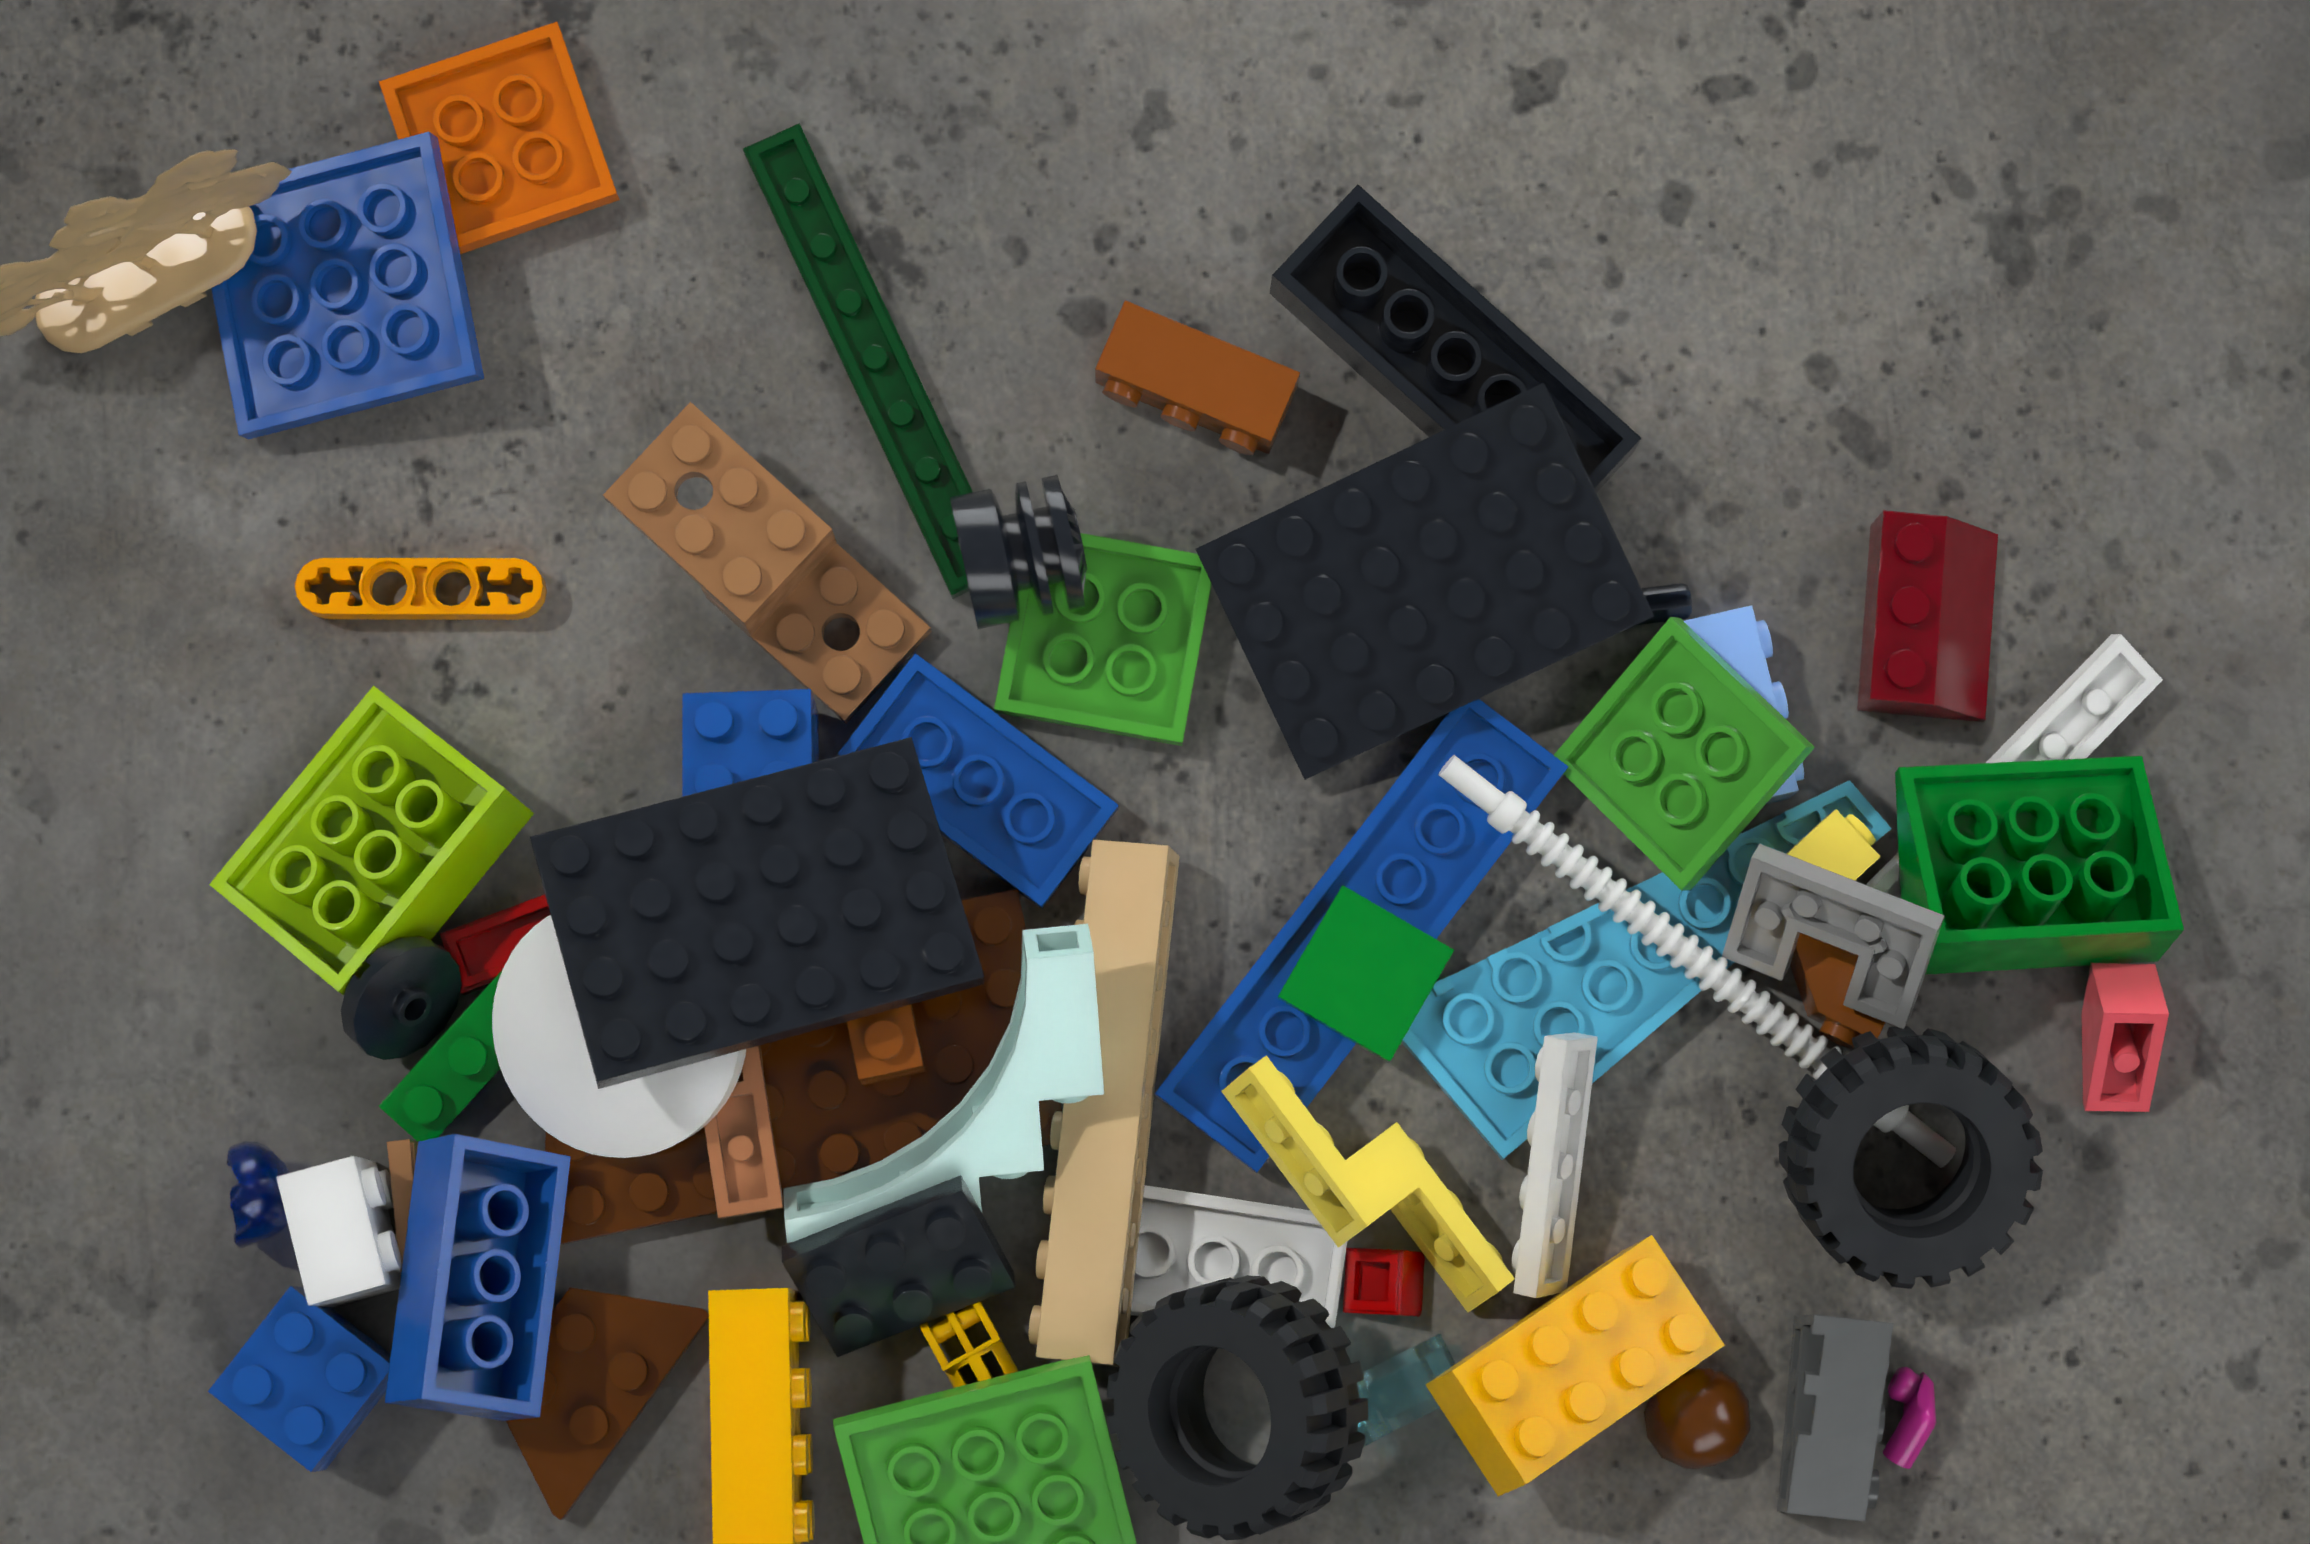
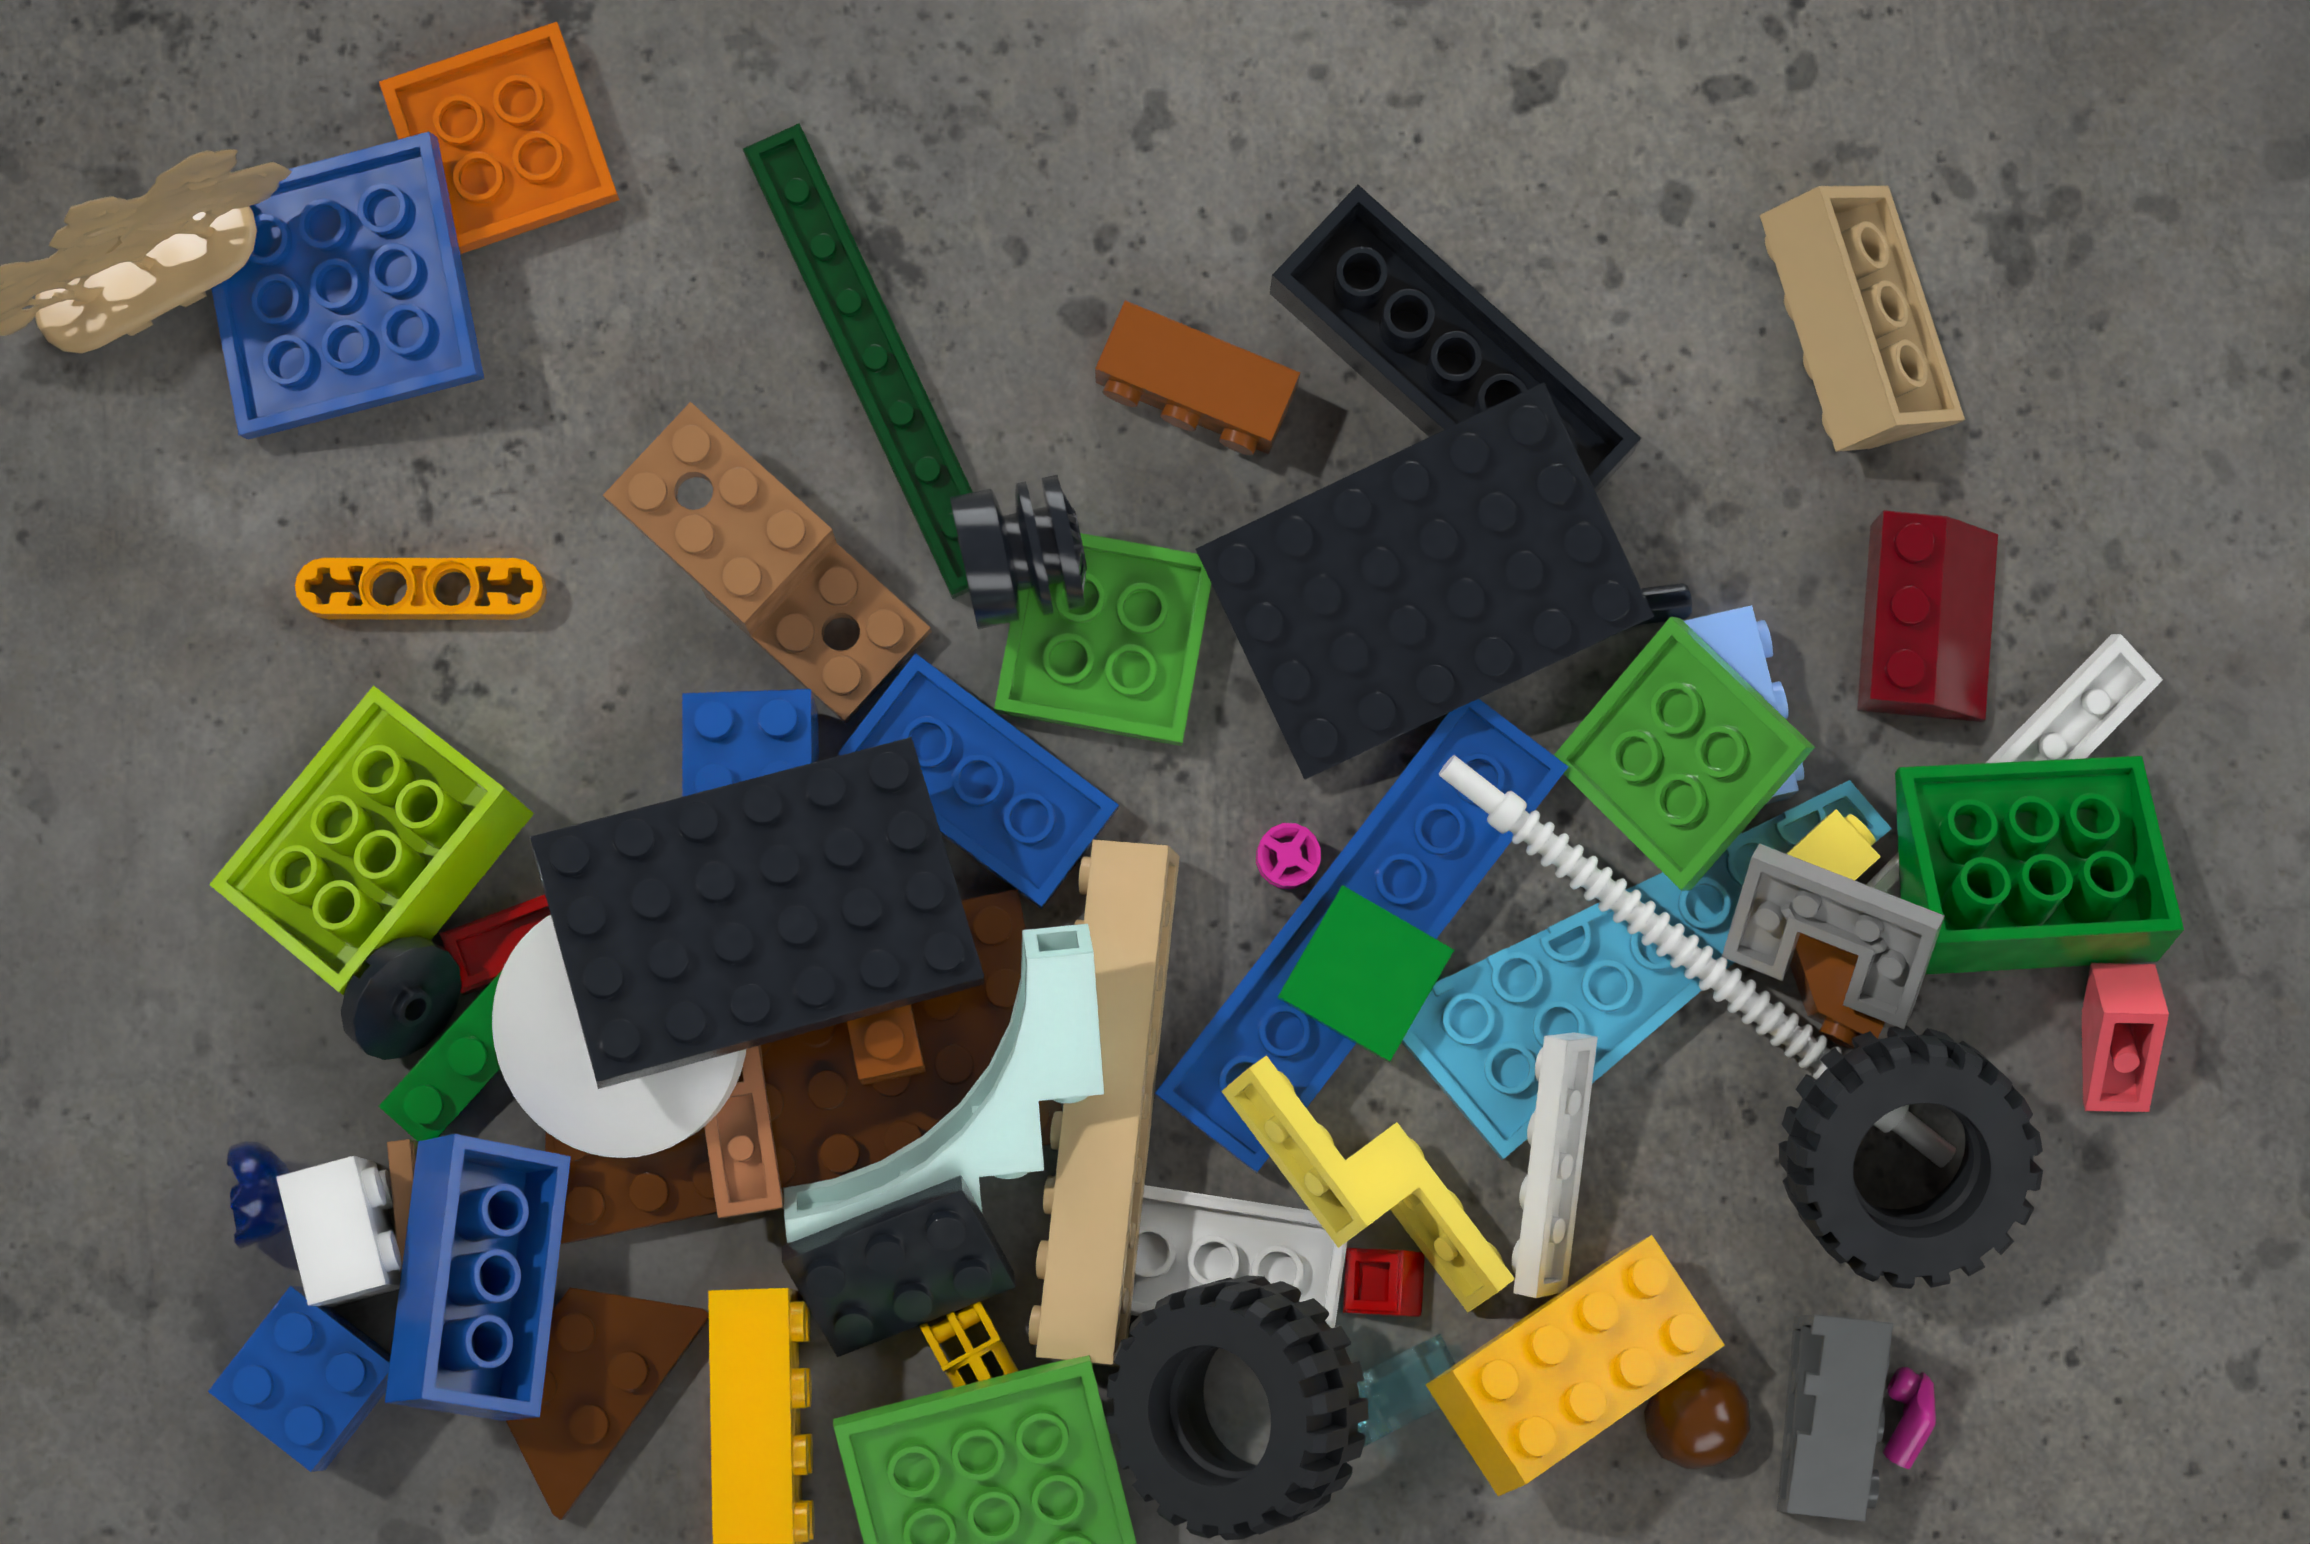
(1293, 847): none -> dark pink wheel
(1860, 316): none -> tan slope

